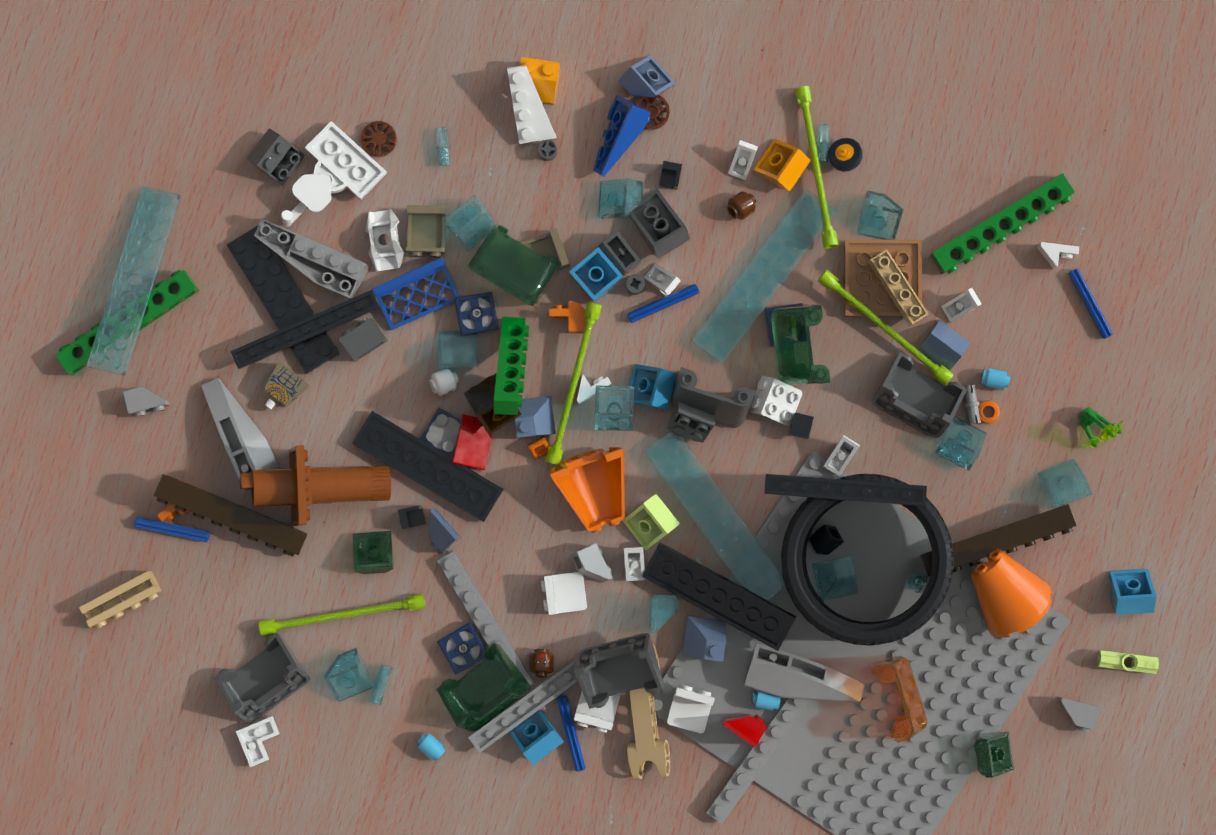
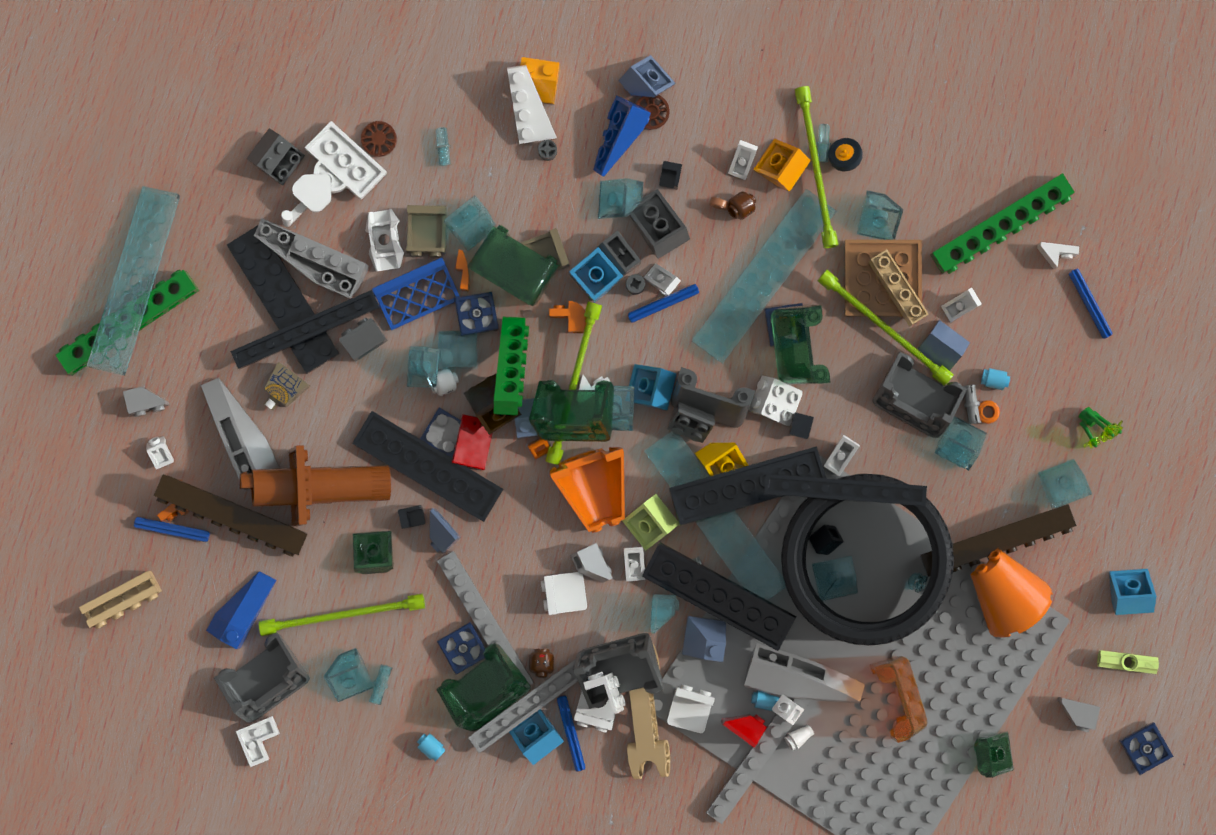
(159, 452): none -> white bracket
(237, 616): none -> blue wedge
(422, 367): none -> clear light blue slope
(461, 265): none -> orange slope
(573, 413): none -> clear green windscreen
(611, 683): none -> white bracket
(719, 203): none -> nougat tile
(721, 458): none -> yellow slope
(740, 486): none -> black plate
(787, 709): none -> white bracket
(798, 737): none -> white cone
(1146, 748): none -> dark blue piece

